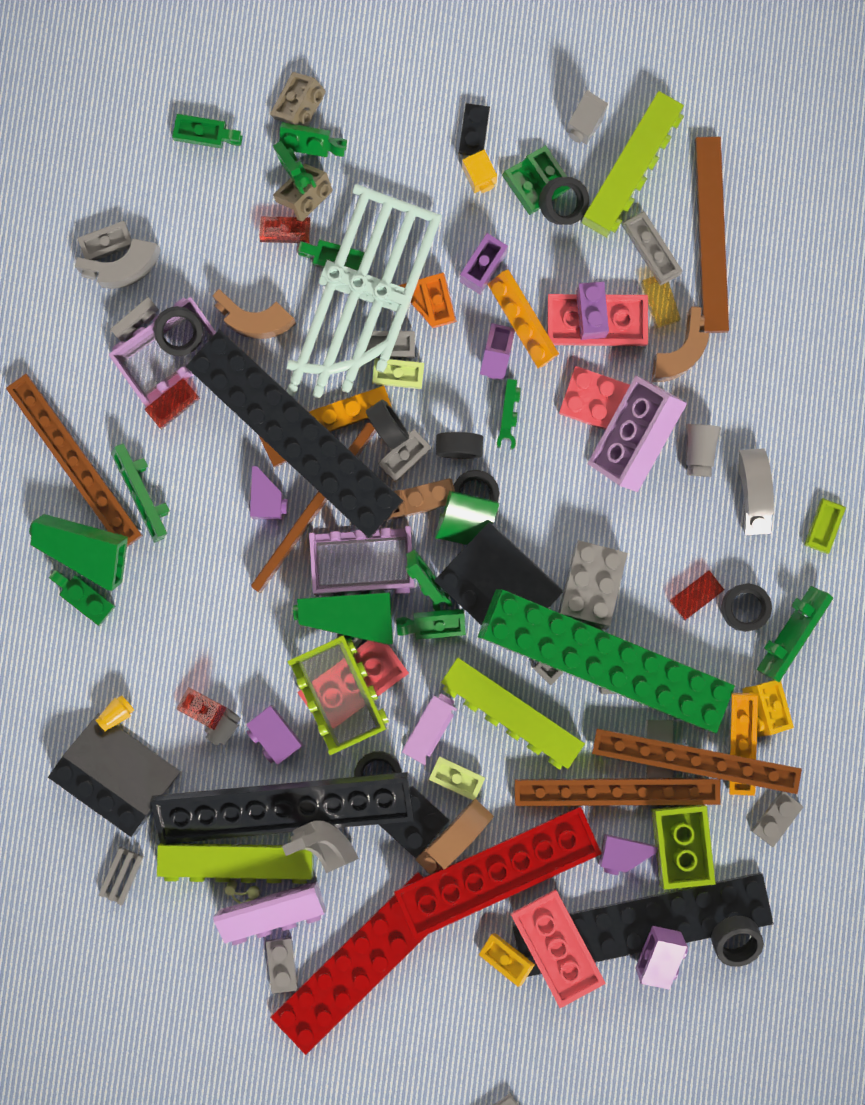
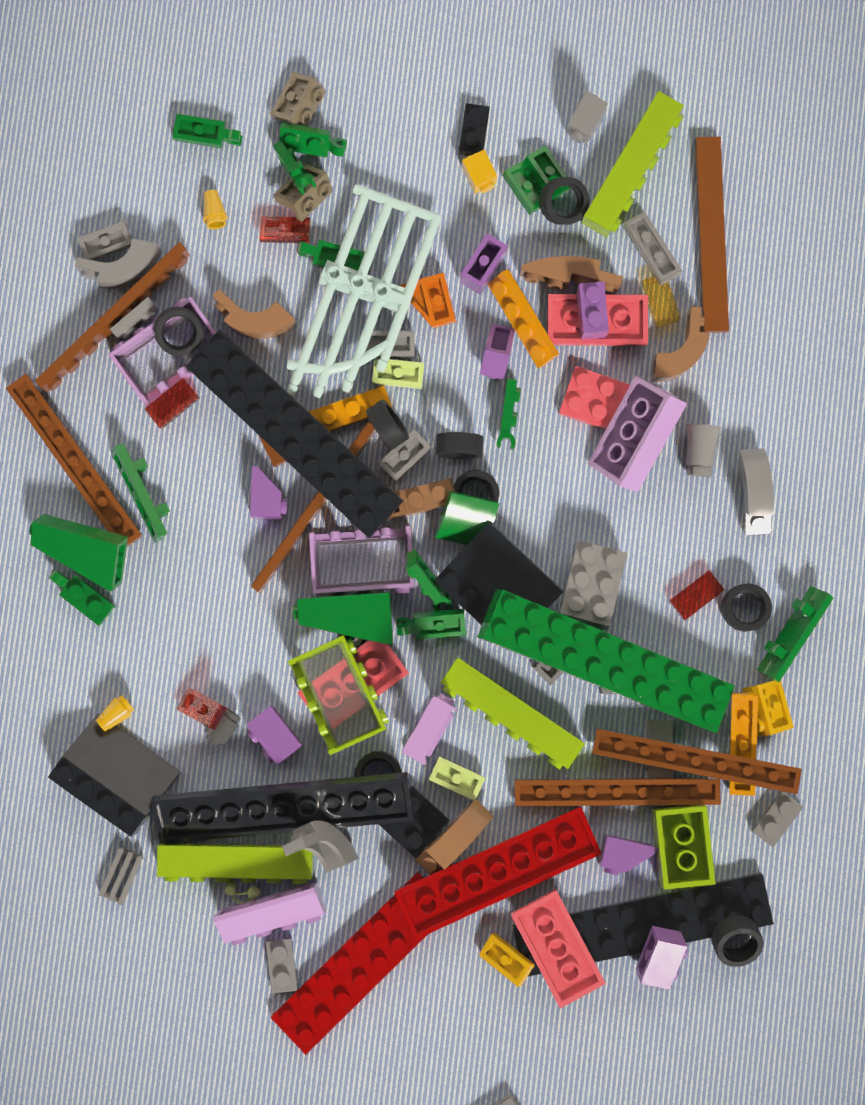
(88, 342): none -> dark orange plate
(213, 213): none -> yellow cone
(560, 269): none -> medium nougat slope
(825, 526): lime tile -> none

